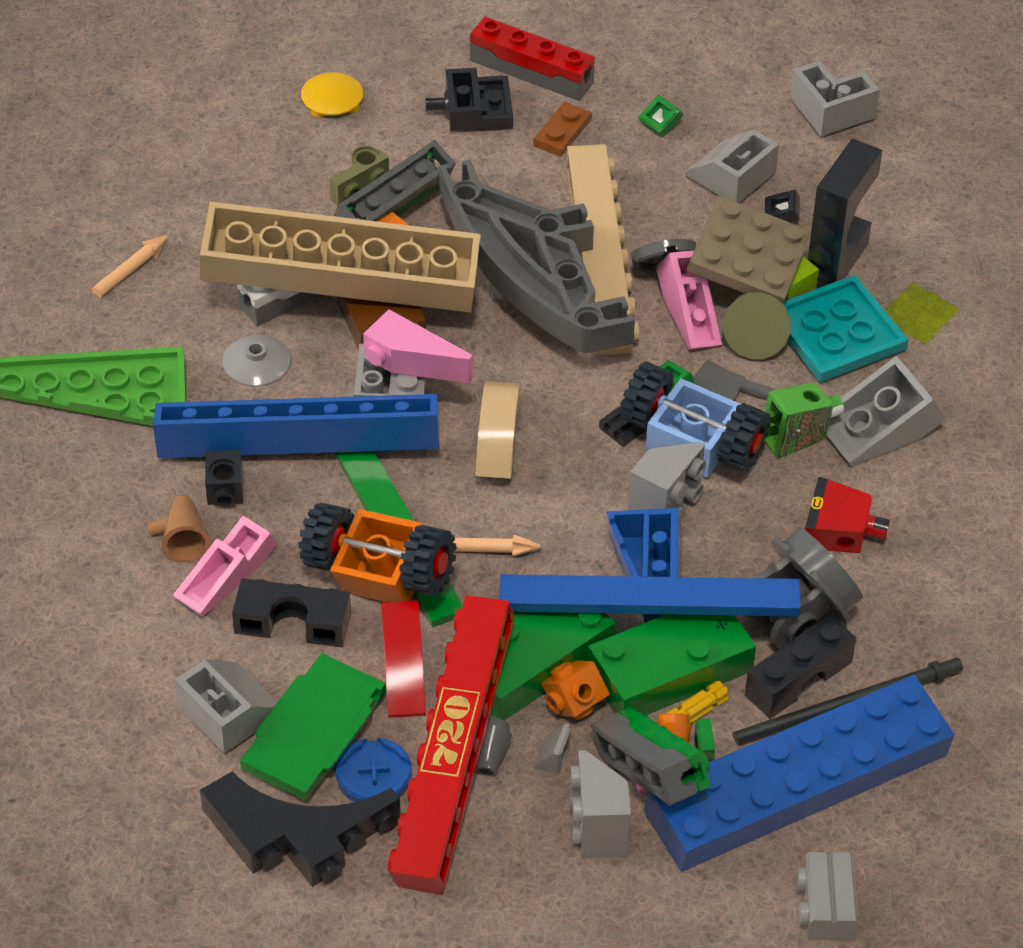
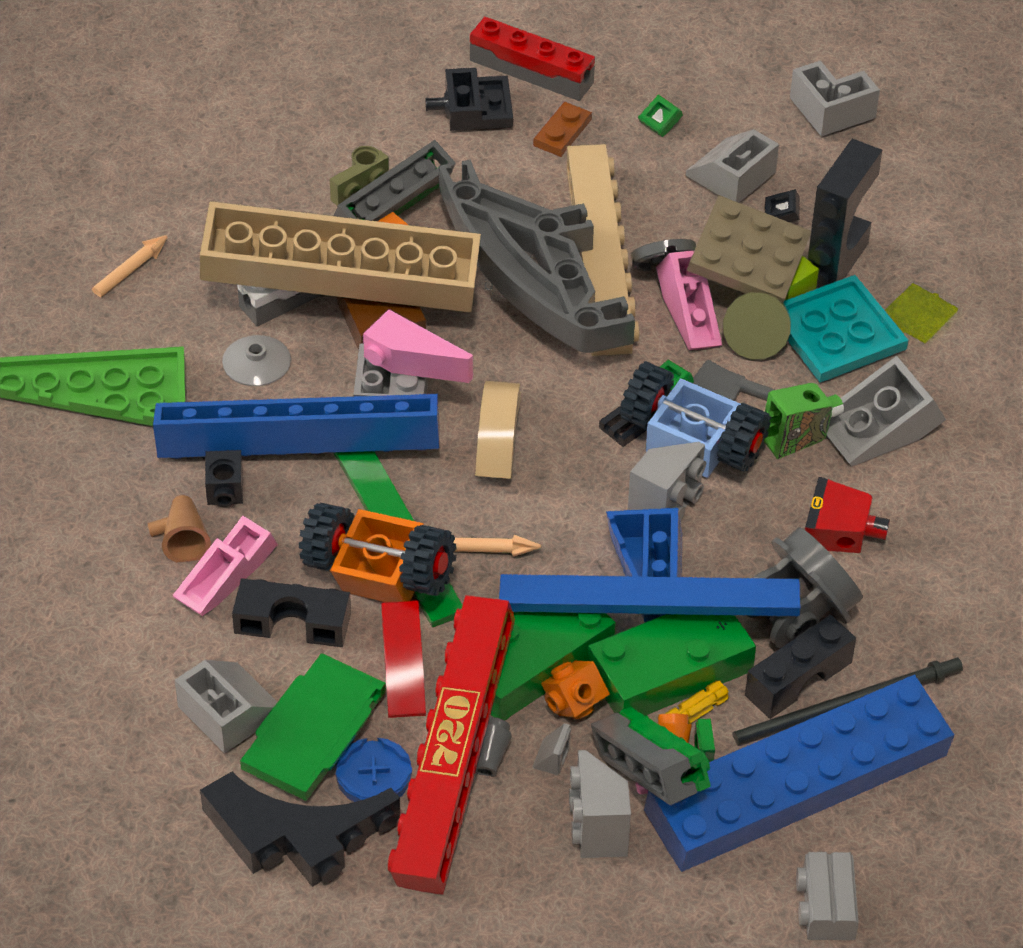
(332, 94): yellow dish -> none

